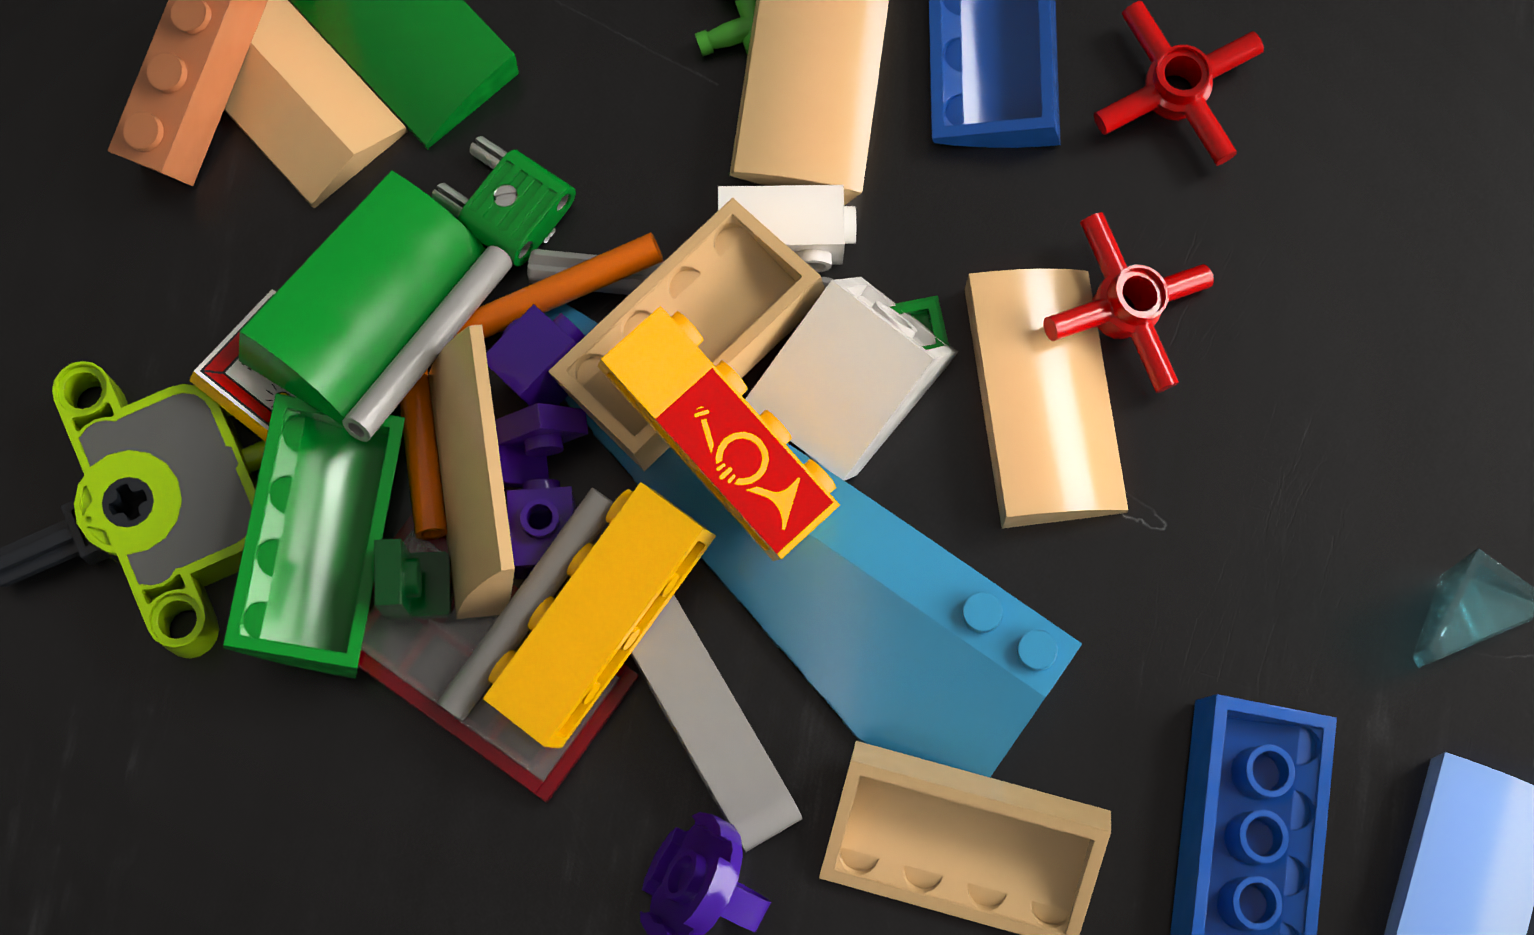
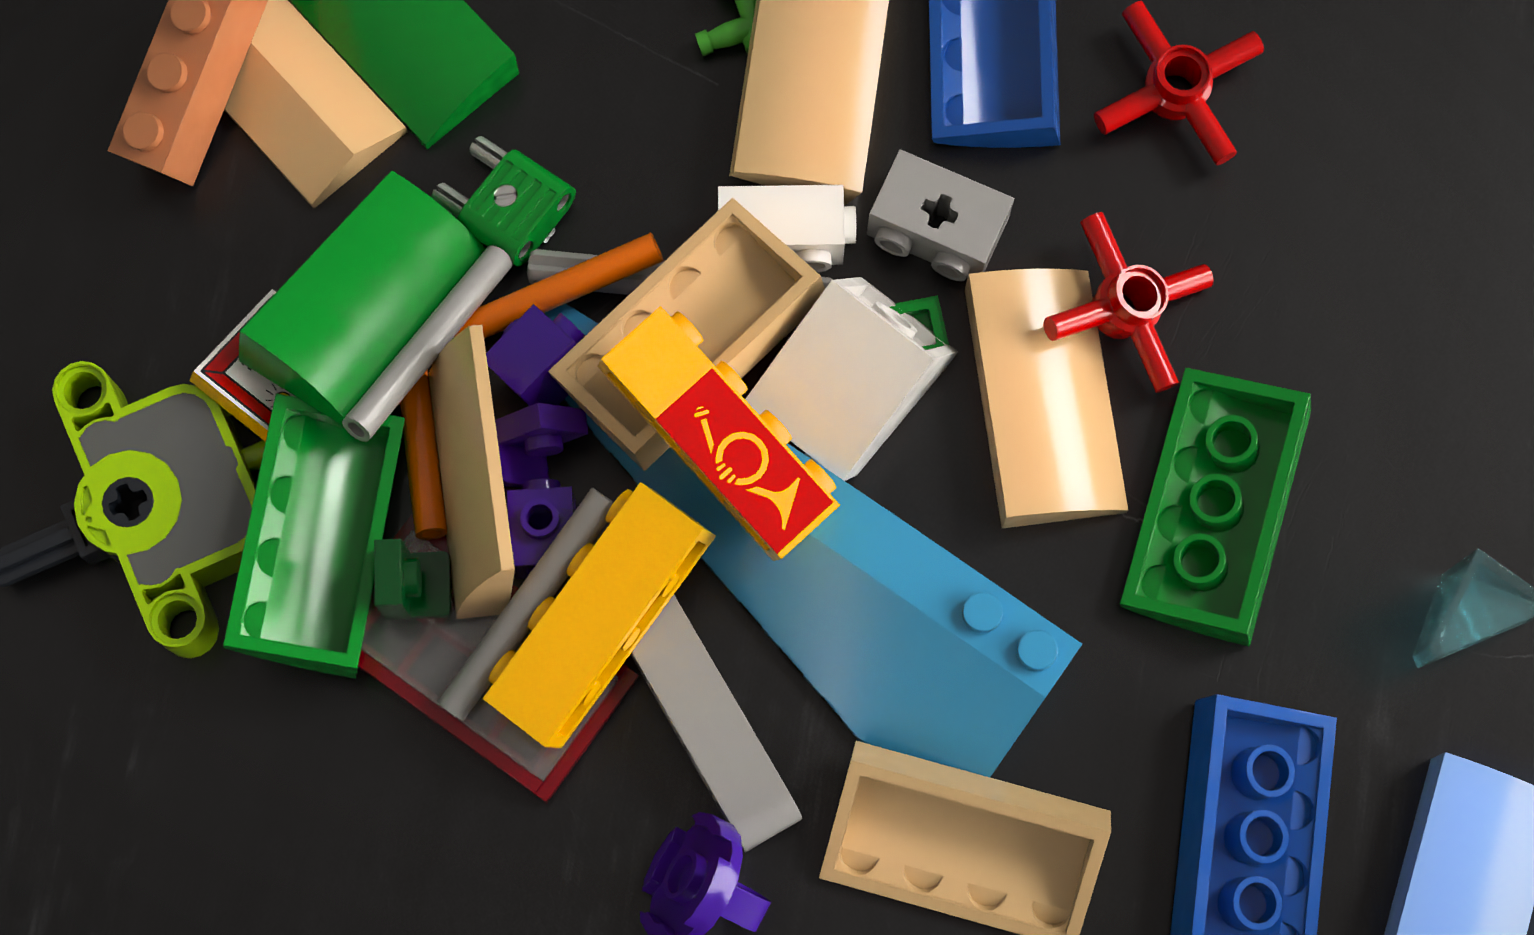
(920, 191): none -> light grey brick
(1217, 505): none -> green slope

